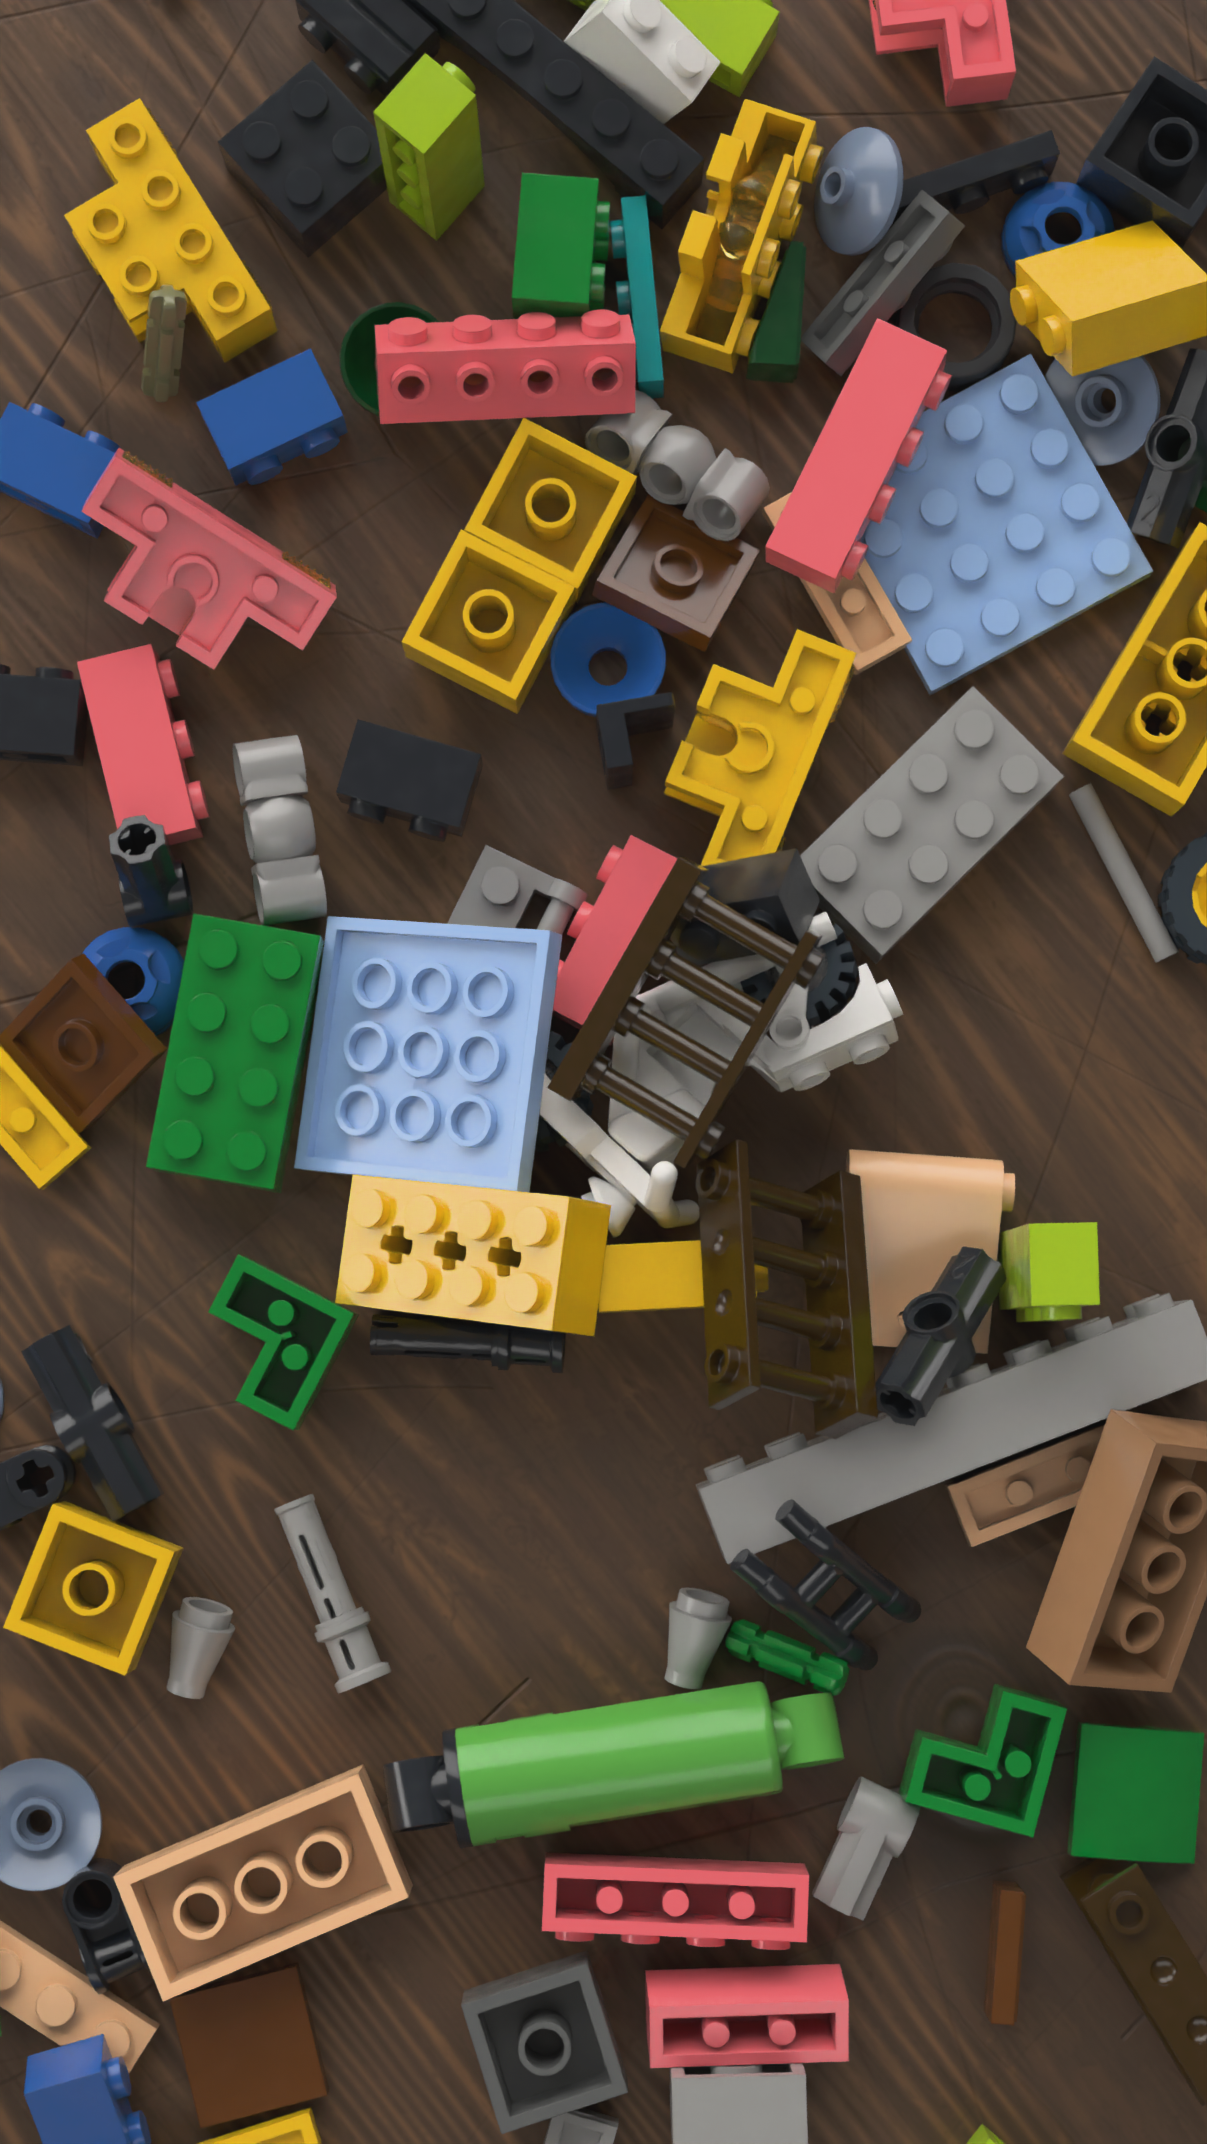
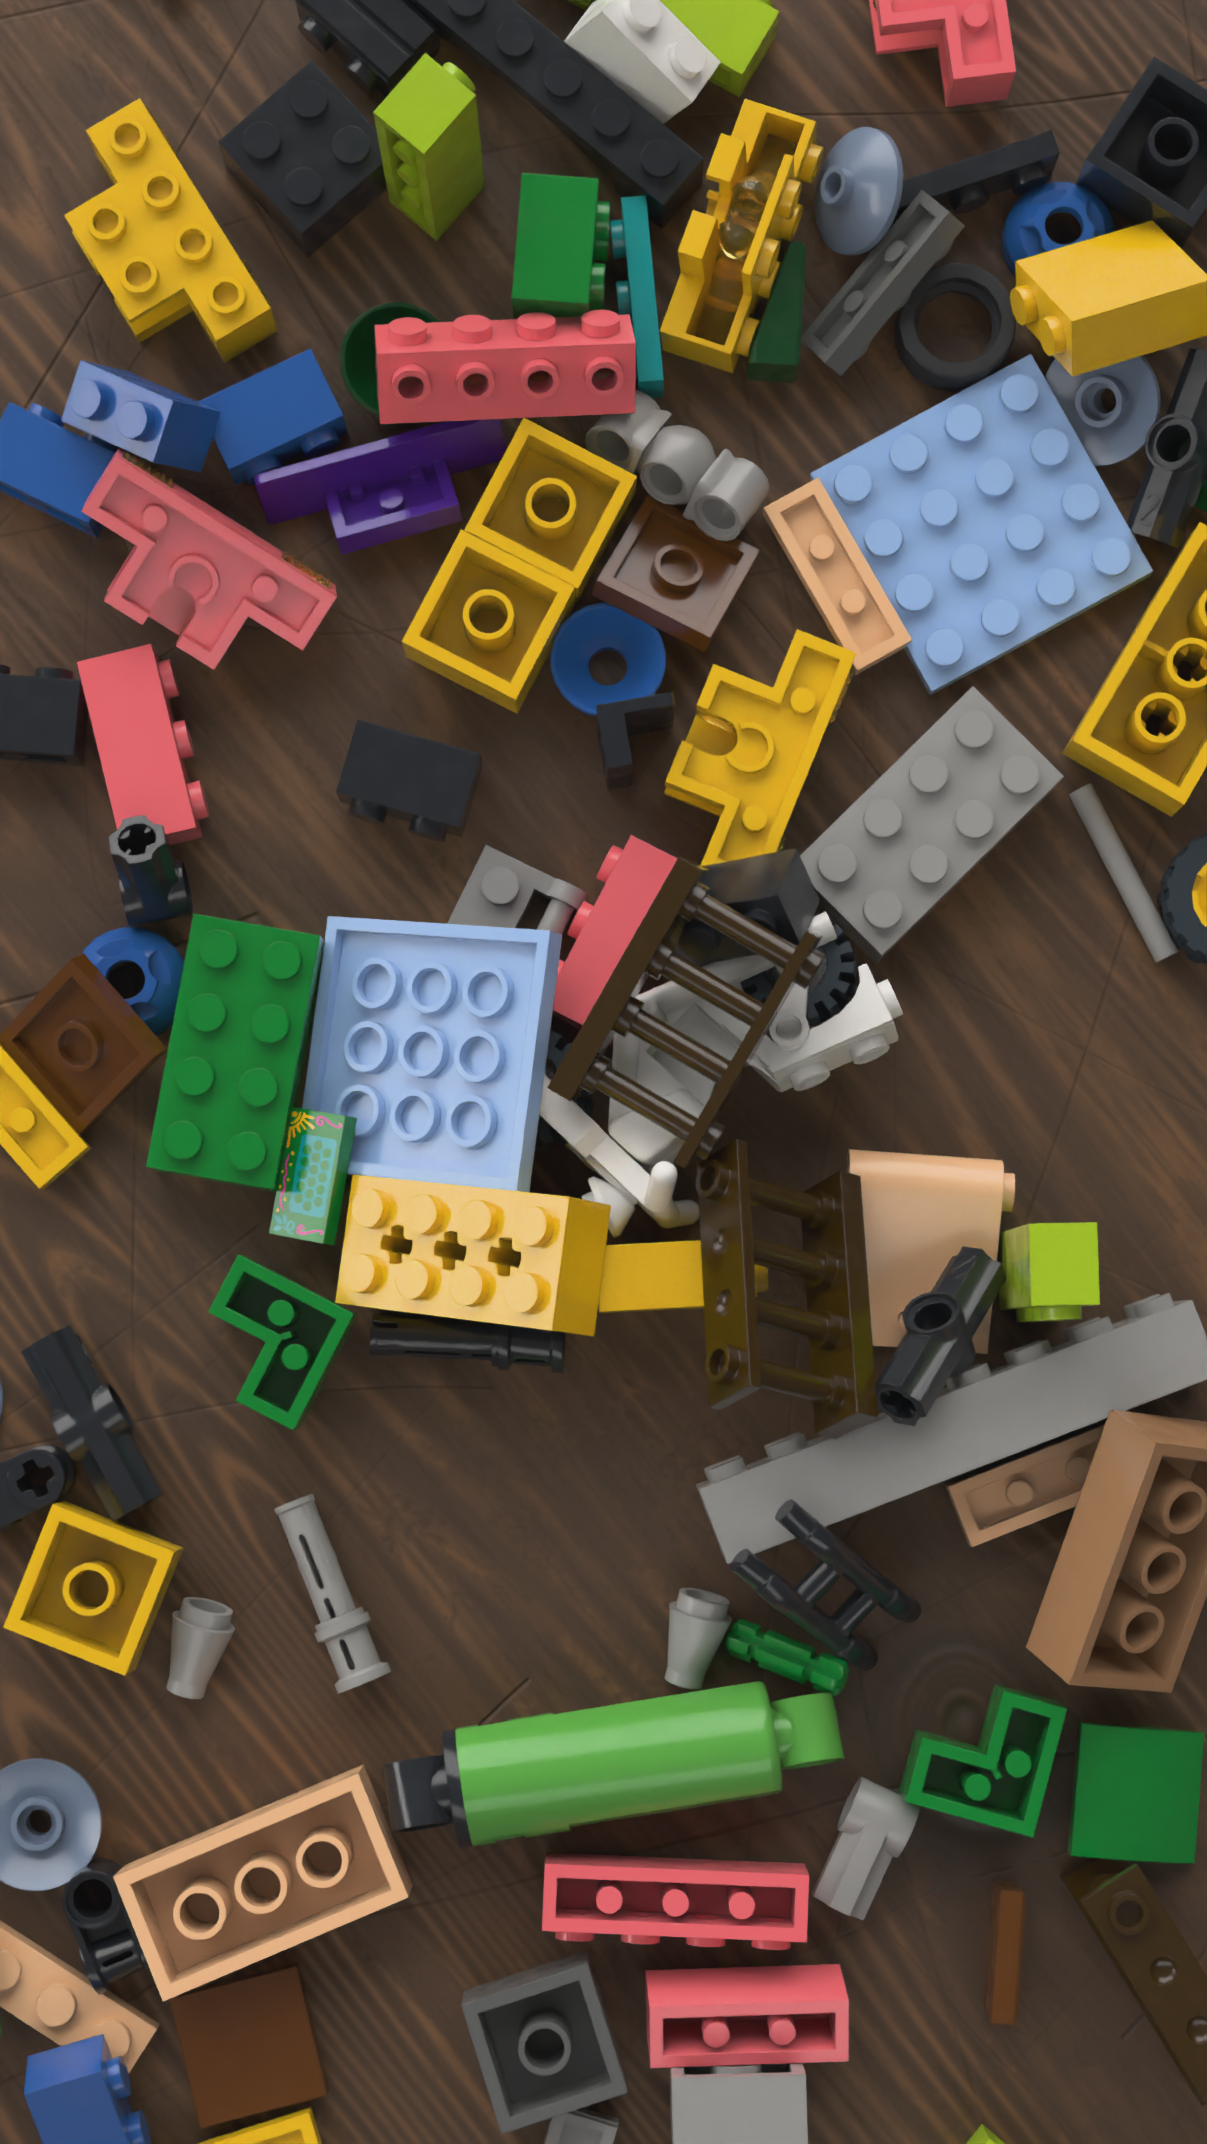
(140, 416): none -> blue brick
(164, 343): olive axle -> none
(279, 830): light grey piece -> none
(313, 1175): none -> tile
(384, 485): none -> dark purple bracket
(857, 455): coral brick -> none

